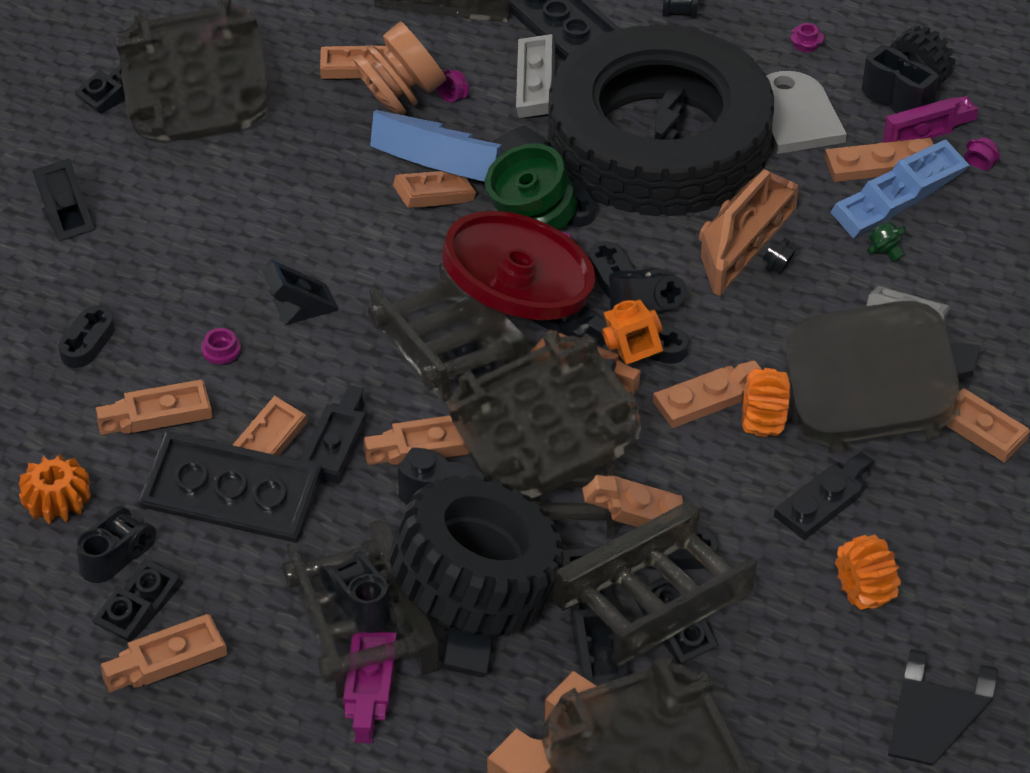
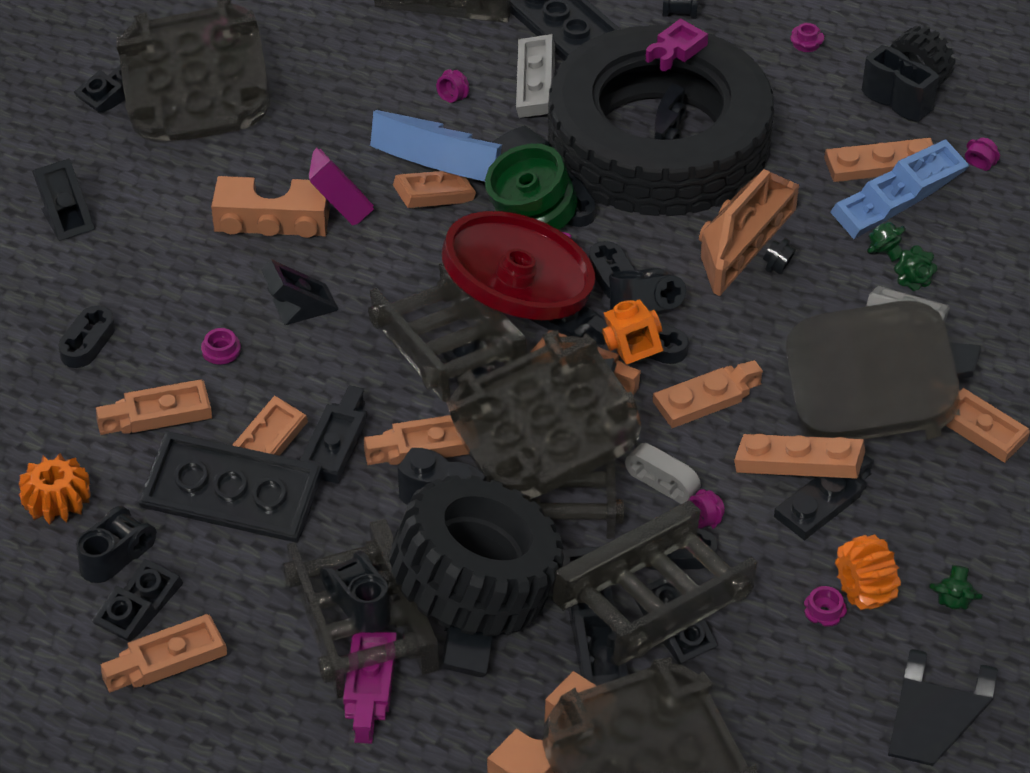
(240, 210): none -> nougat arch
(338, 61): nougat plate -> none
(338, 188): none -> magenta slope
(399, 69): nougat wheel -> none
(629, 500): nougat hinge -> none
(663, 472): none -> light grey beam
(677, 41): none -> magenta plate
(711, 508): none -> magenta plate
(765, 402): orange gear -> none
(800, 456): none -> nougat plate
(802, 114): light grey tile -> none
(825, 597): none -> magenta plate
(915, 268): none -> dark green plant
(929, 120): magenta hinge -> none
(956, 590): none -> dark green plant

